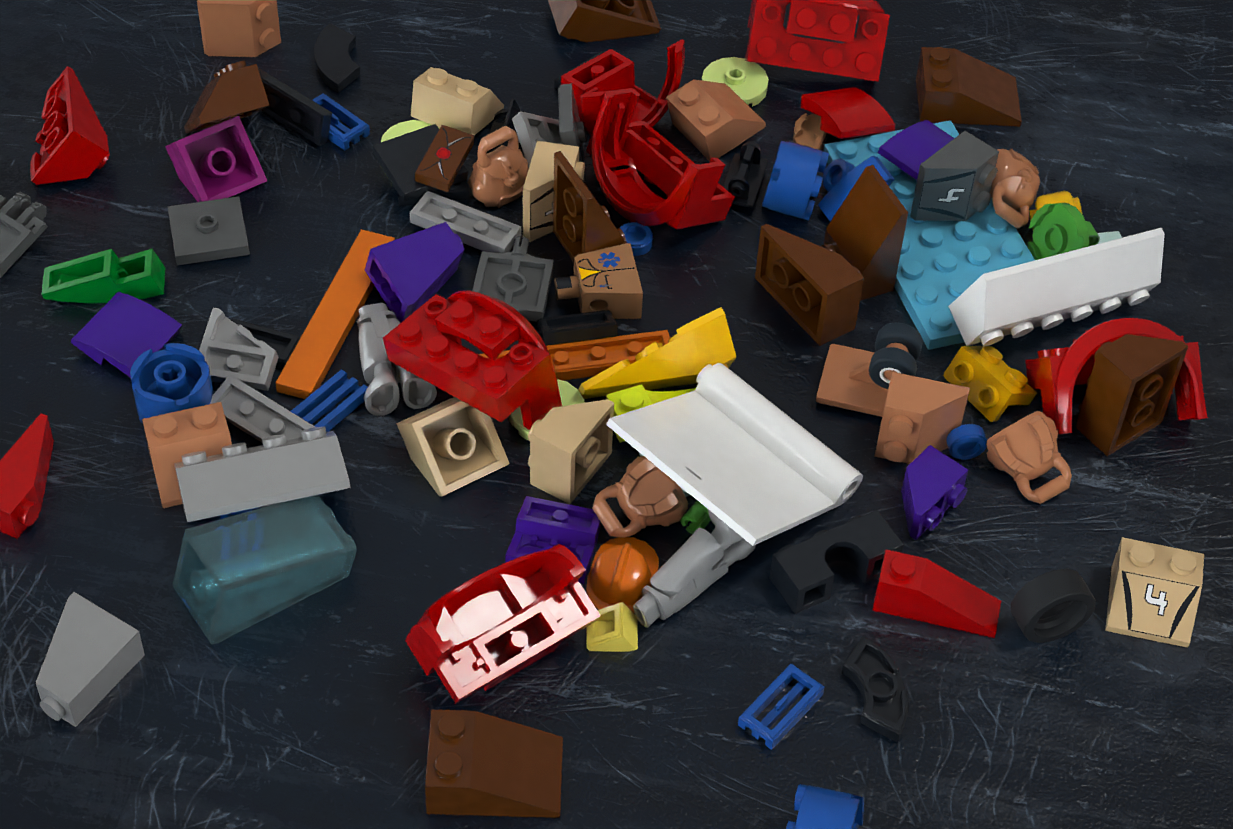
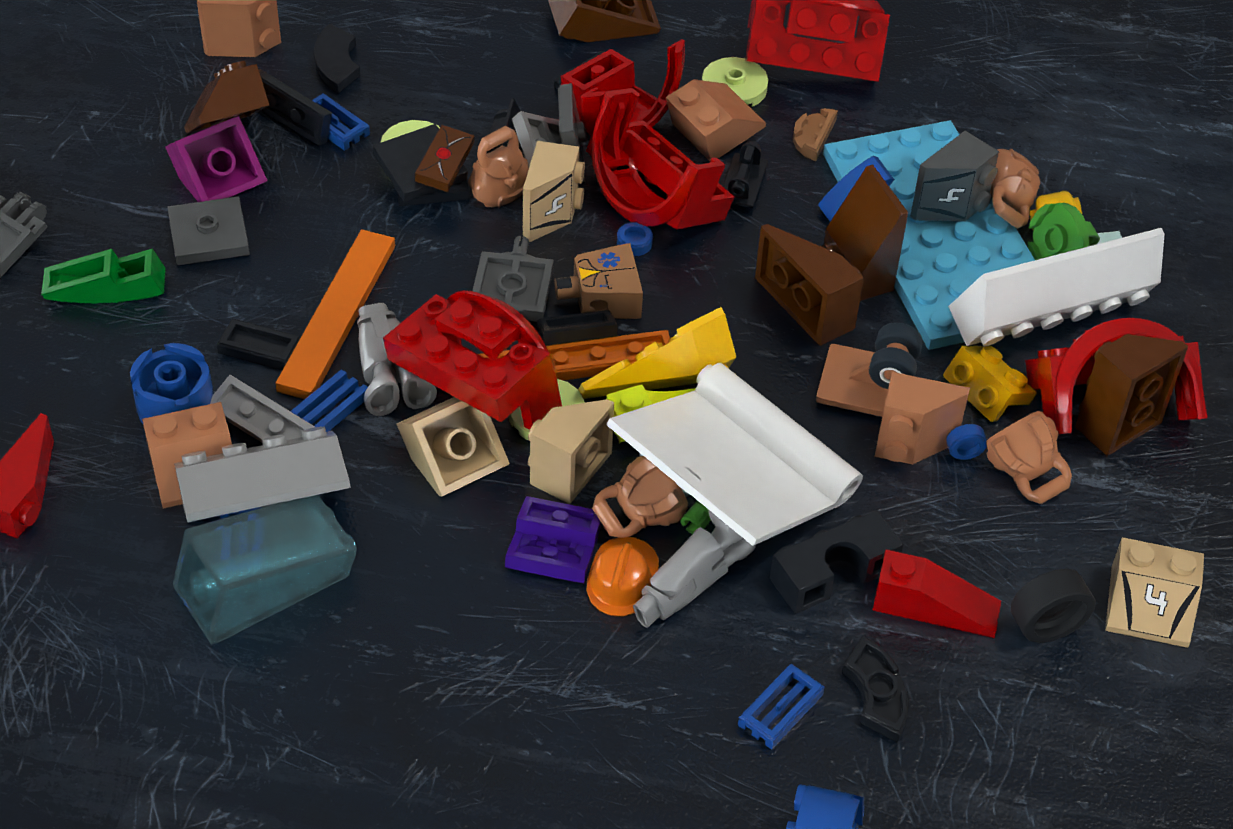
(71, 136): red wedge -> none
(85, 660): light grey slope -> none
(125, 331): dark purple slope -> none
(236, 352): light grey wing -> none
(414, 267): dark purple slope -> none
(453, 101): tan slope -> none
(472, 225): light grey plate -> none
(491, 767): reddish brown slope -> none
(502, 621): red piece -> none
(577, 215): reddish brown slope -> none
(614, 630): light yellow slope -> none
(795, 180): blue brick -> none
(835, 172): blue tile -> none
(848, 112): red slope -> none
(914, 146): dark purple slope -> none
(930, 488): dark purple slope -> none
(964, 90): reddish brown slope -> none

